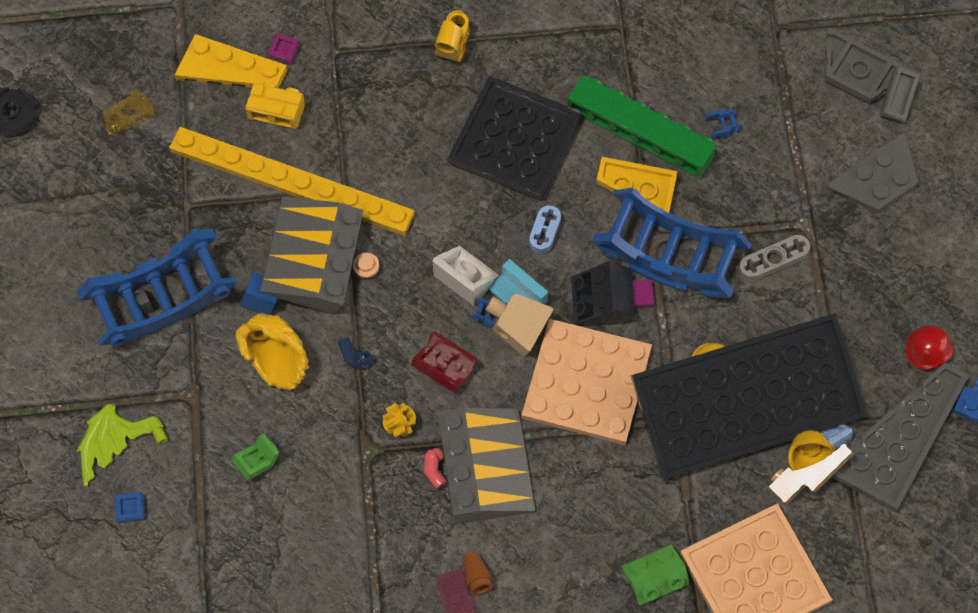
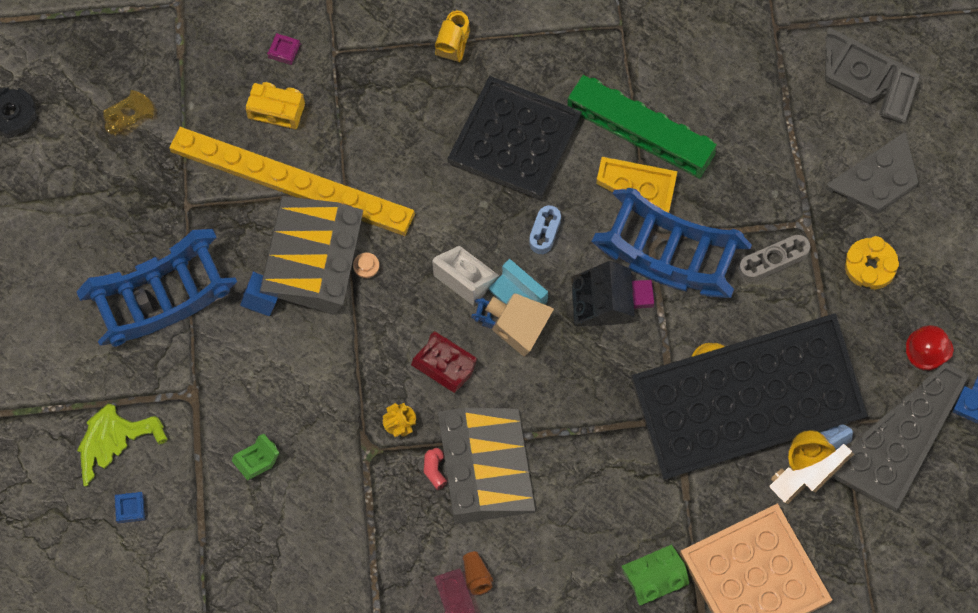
(219, 62): yellow wing -> none
(273, 350): yellow hair -> none
(352, 357): dark blue arm -> none
(586, 381): light nougat plate -> none
(721, 115): blue piece -> none
(871, 277): none -> yellow plate

